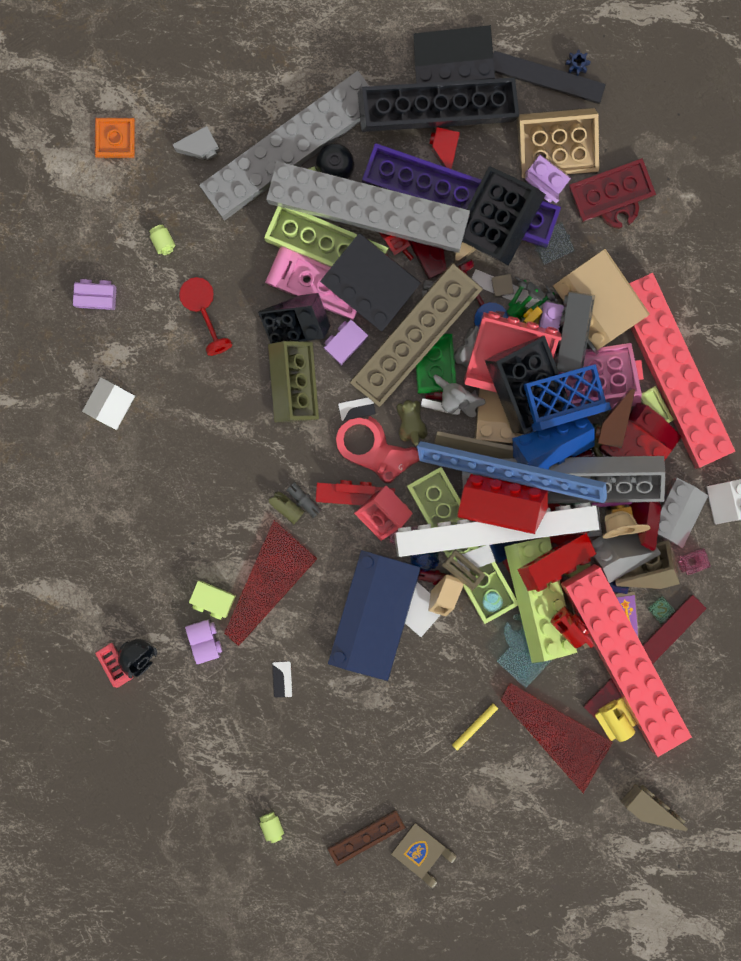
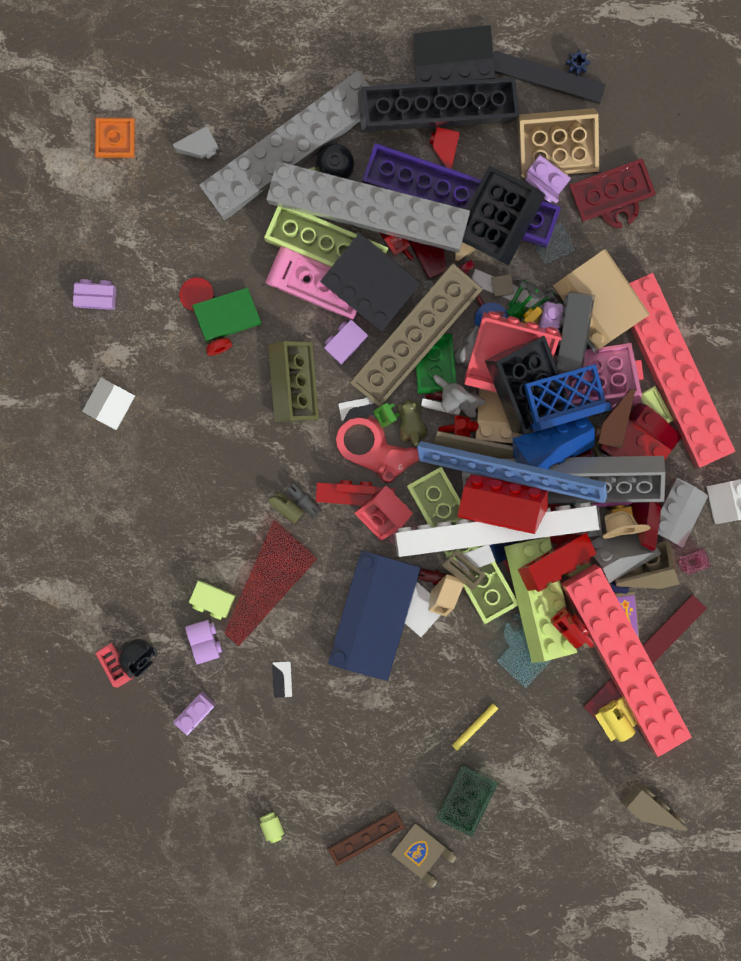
(162, 240): yellowish green brick -> none
(194, 713): none -> lavender brick
(226, 314): none -> green tile
(296, 319): black slope -> none
(385, 415): none -> bright green tile
(426, 561): clear blue head -> none
(462, 426): none -> red arm
(466, 799): none -> clear green brick
(492, 602): clear light blue tile -> none
(567, 742): clear red wing -> none
(661, 609): clear green tile -> none

